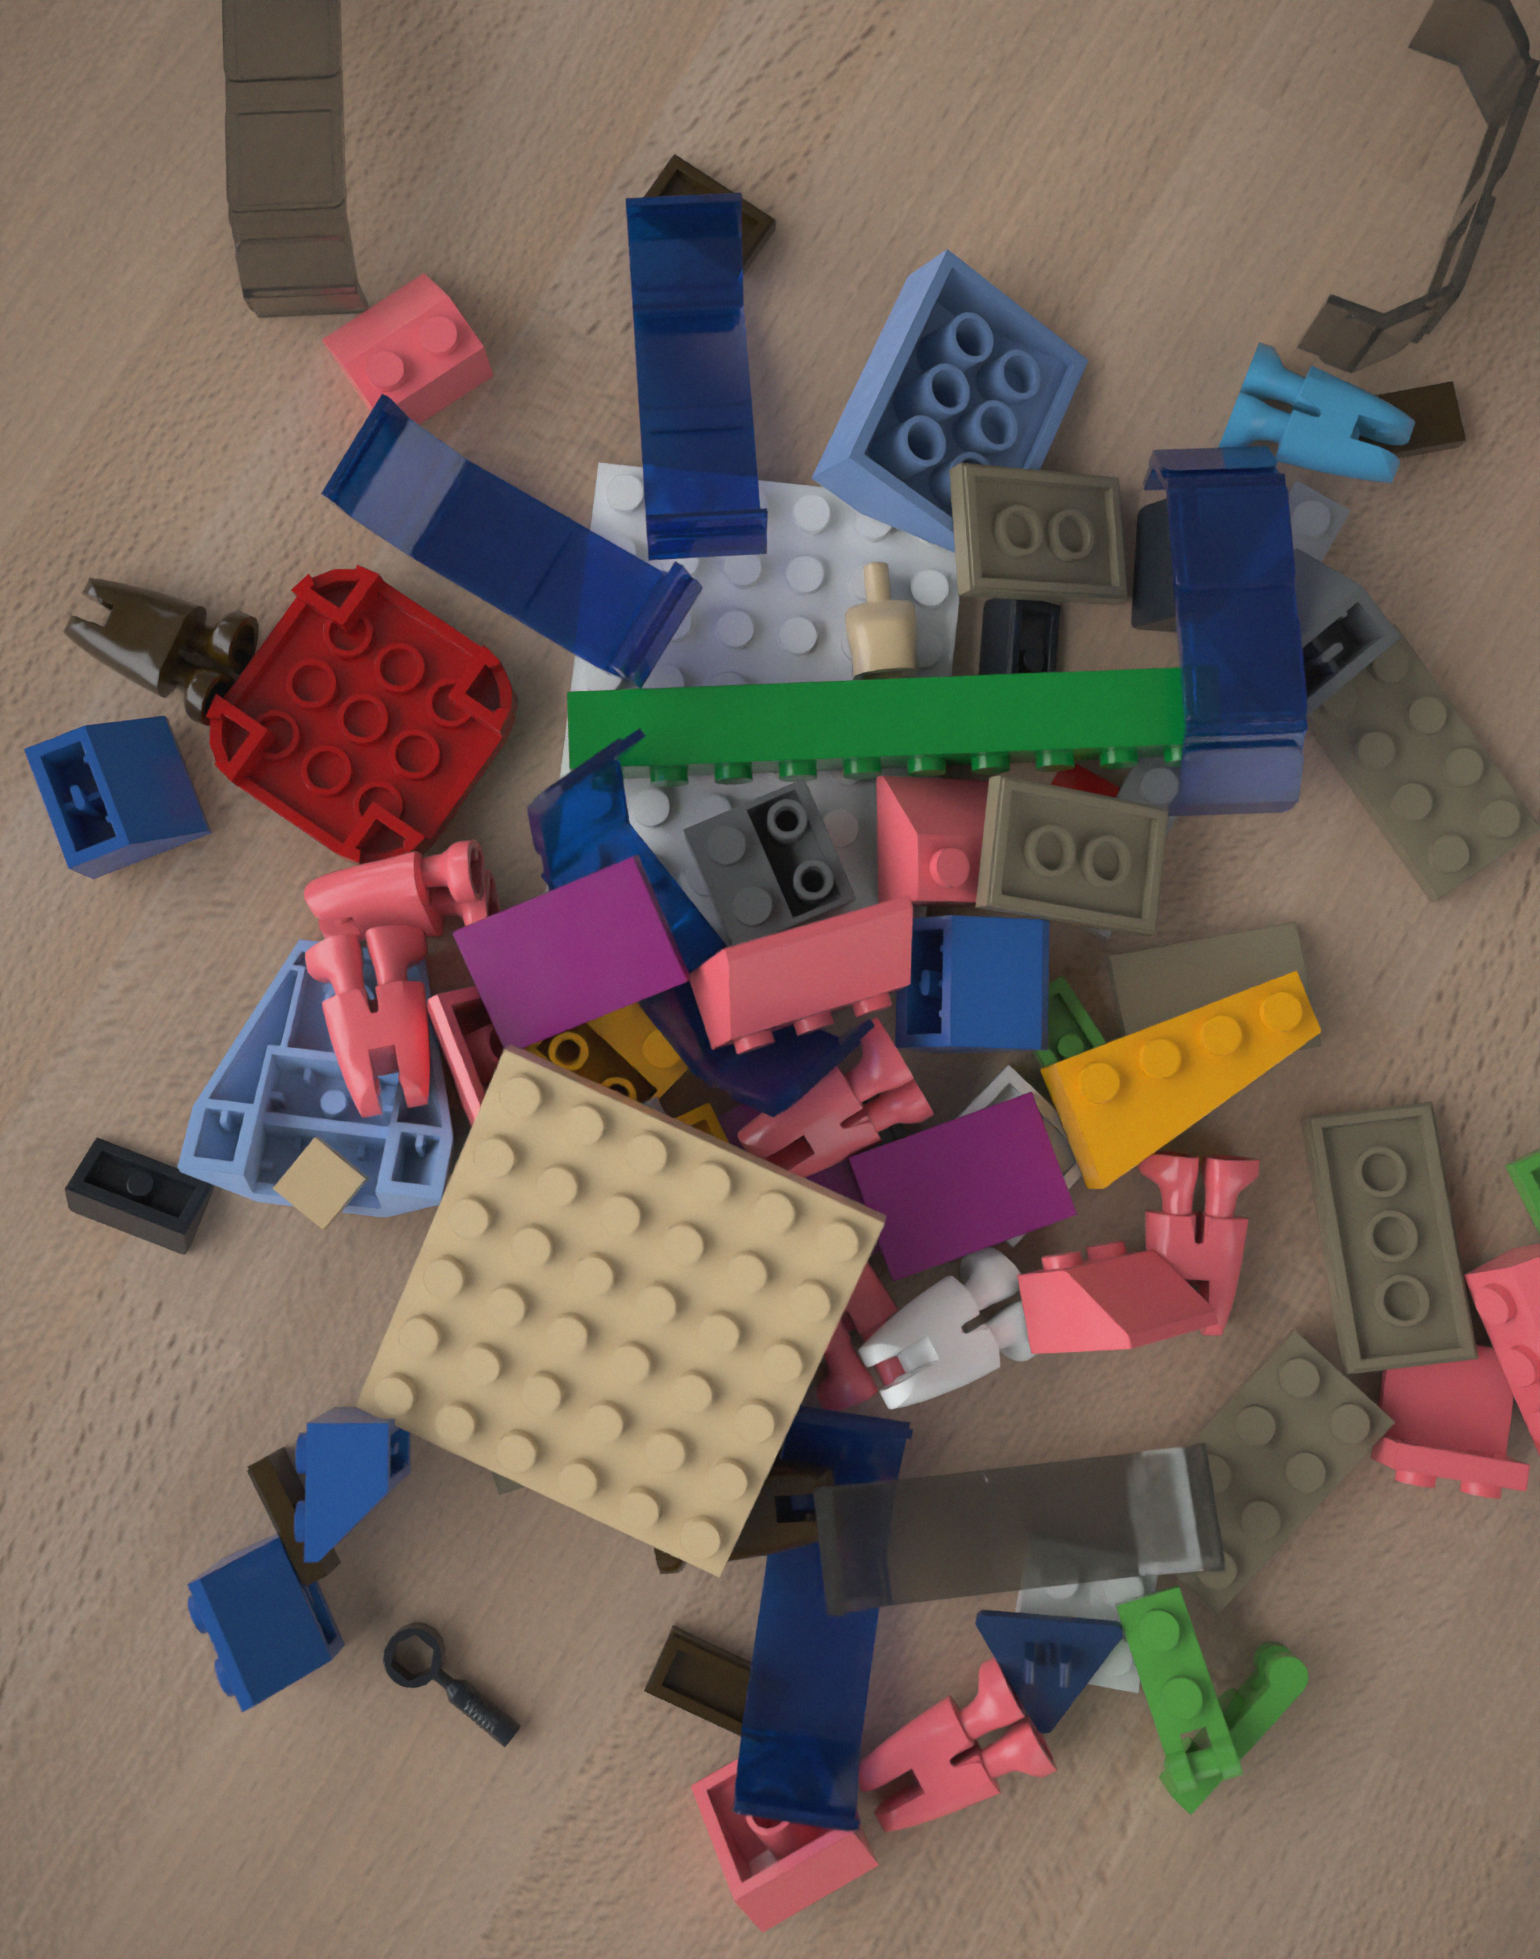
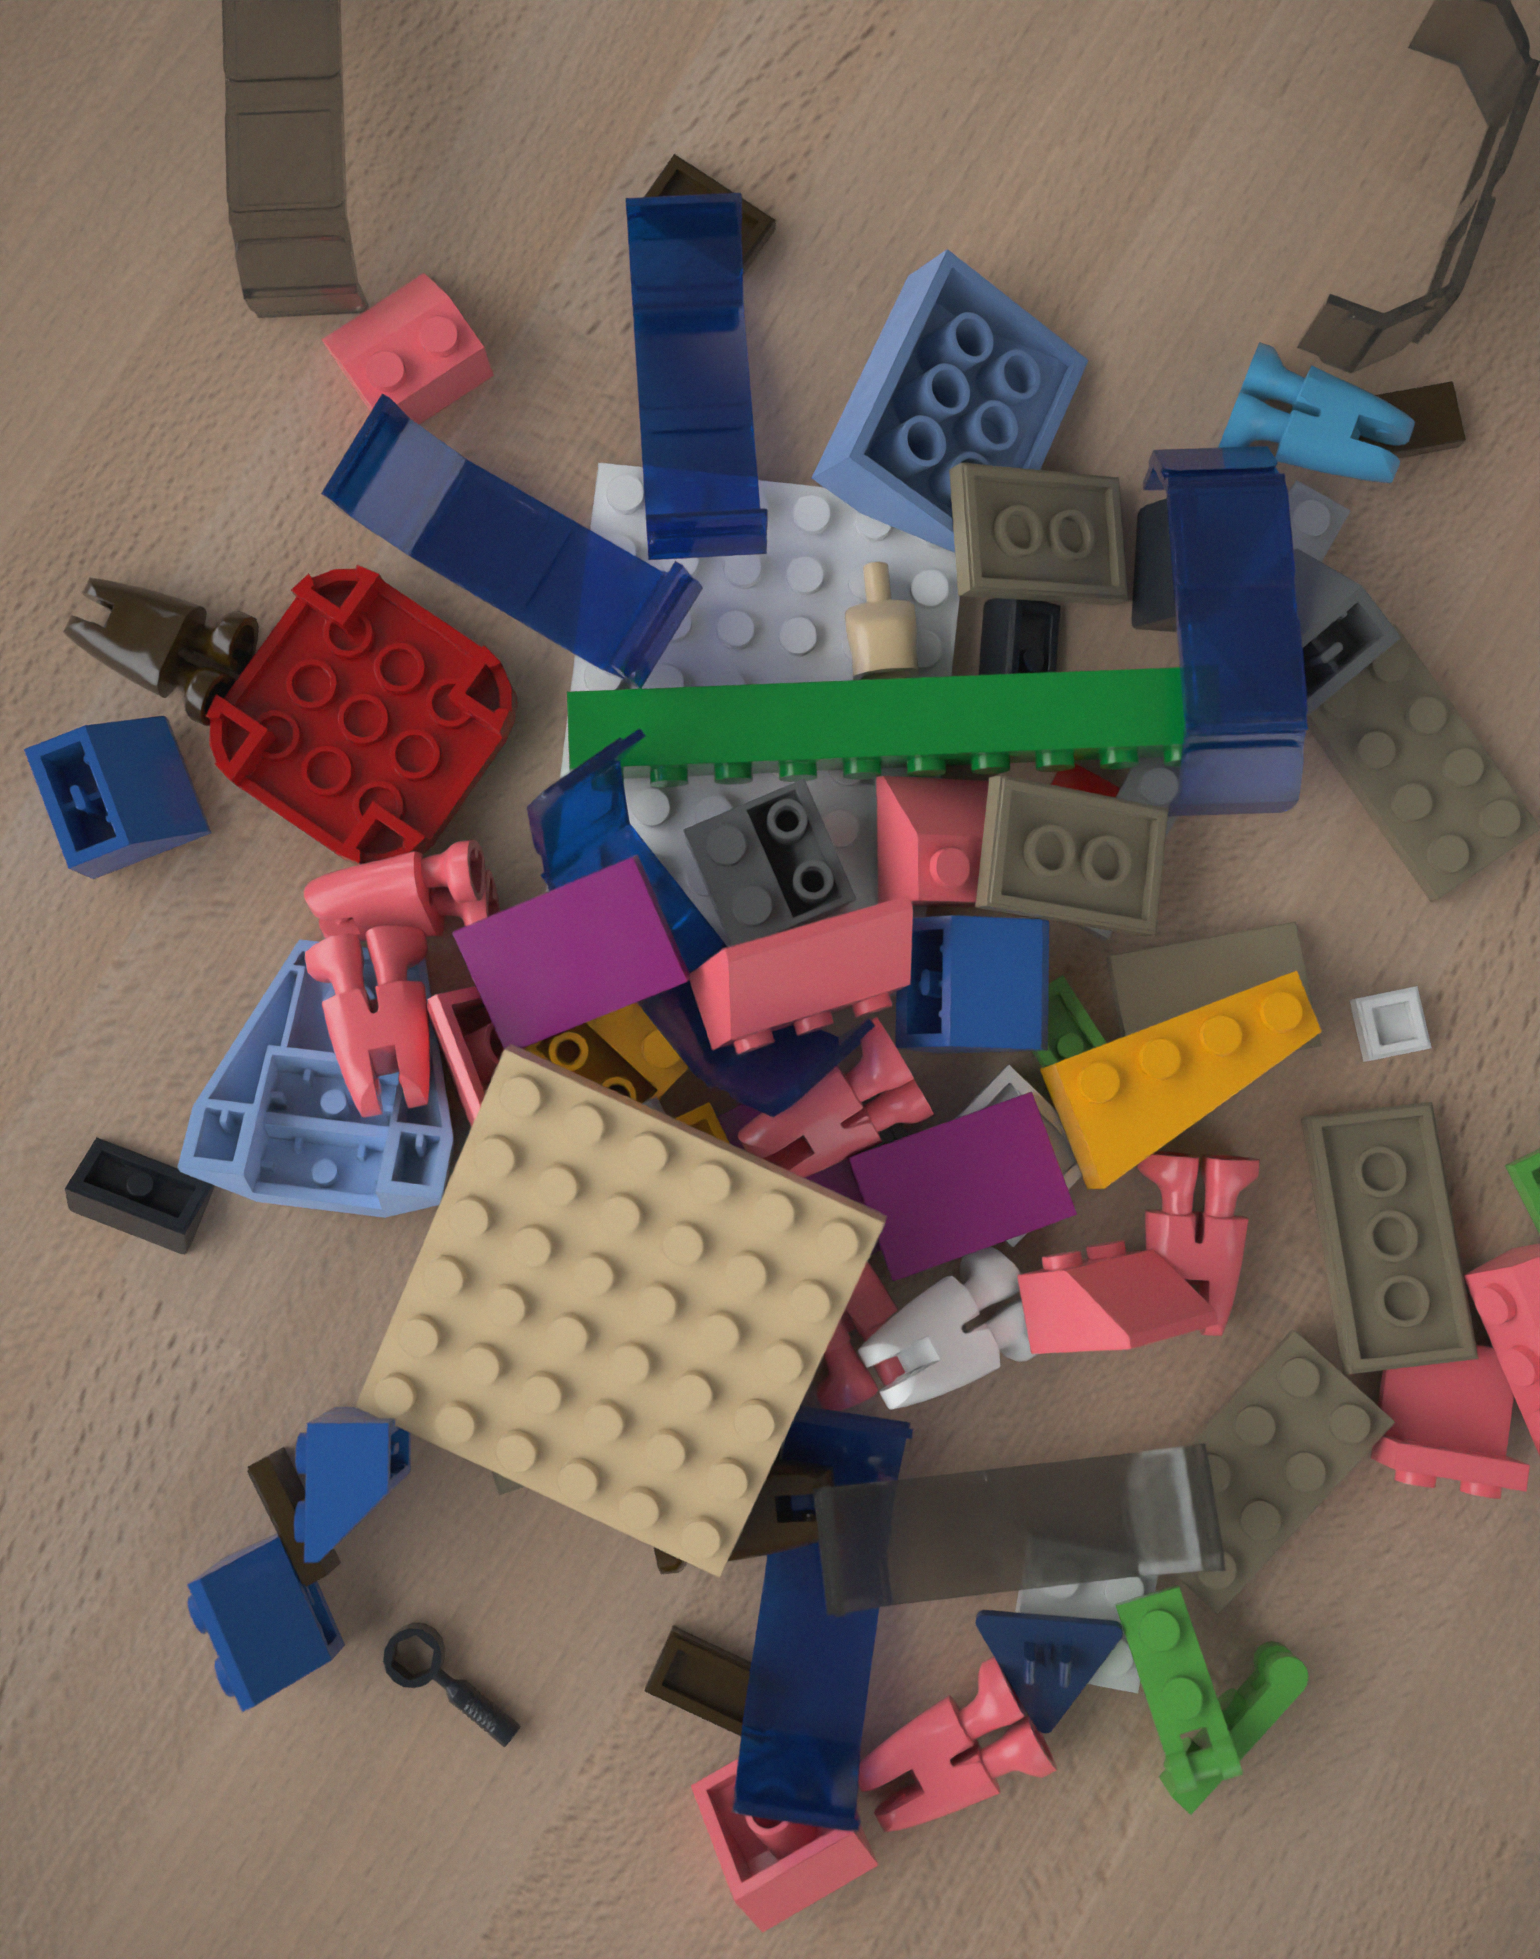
(321, 1183): tan tile -> none
(1390, 1024): none -> white tile

